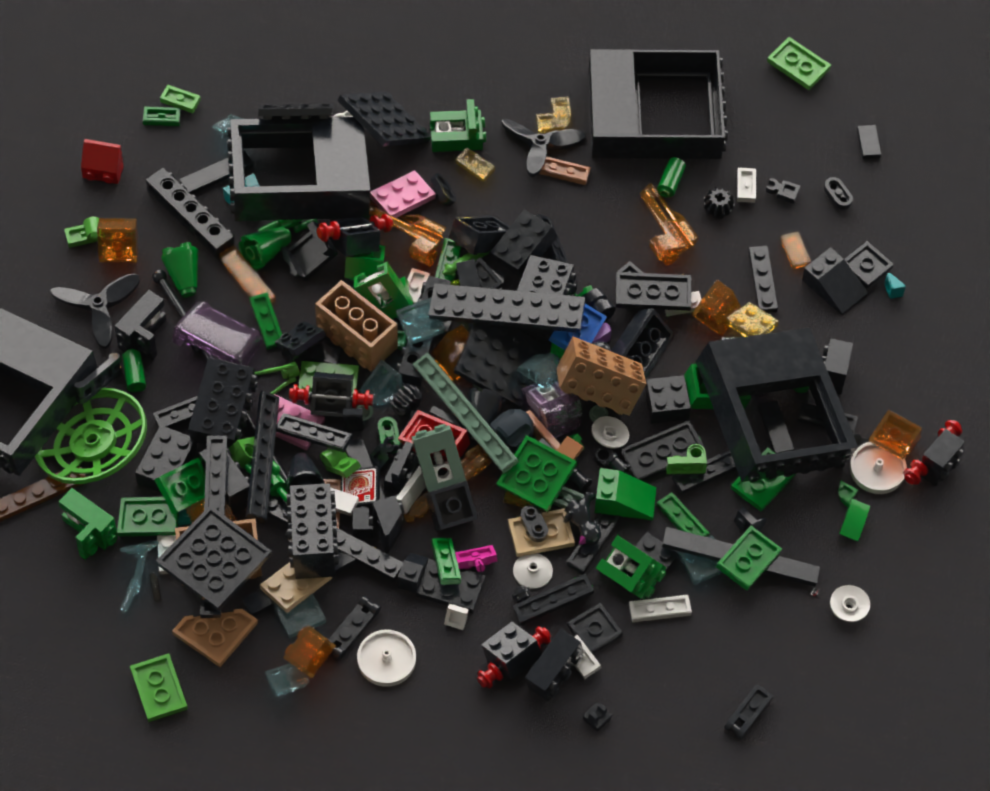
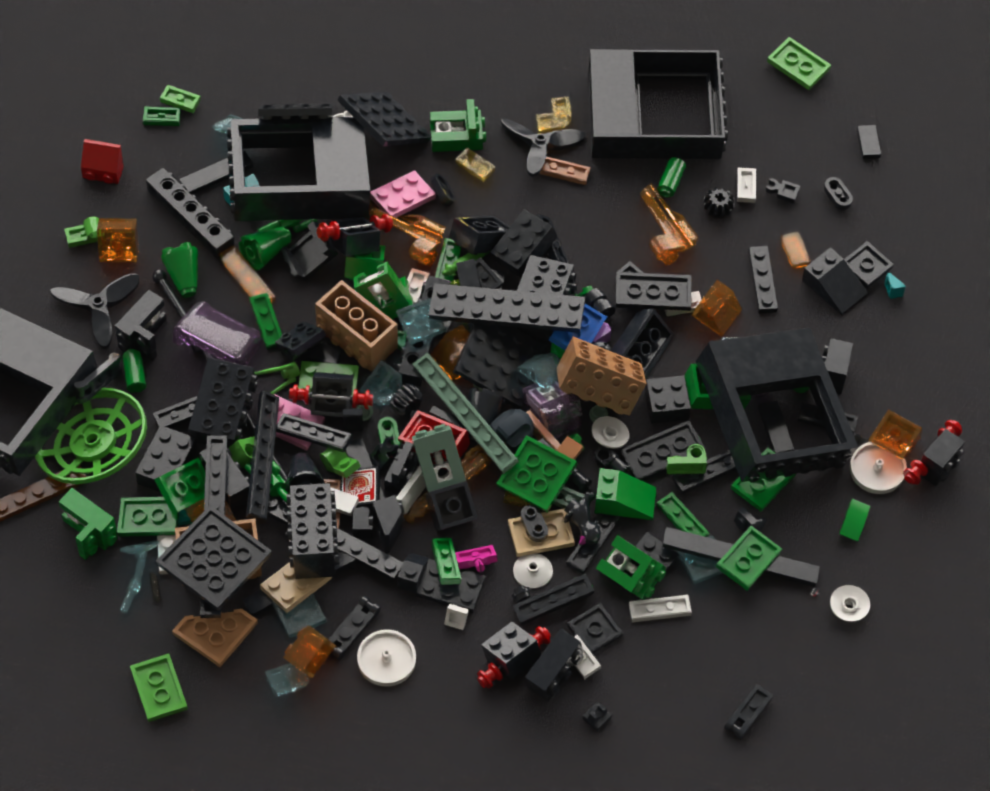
(751, 321): clear yellow plate -> none
(846, 493): green tile -> none

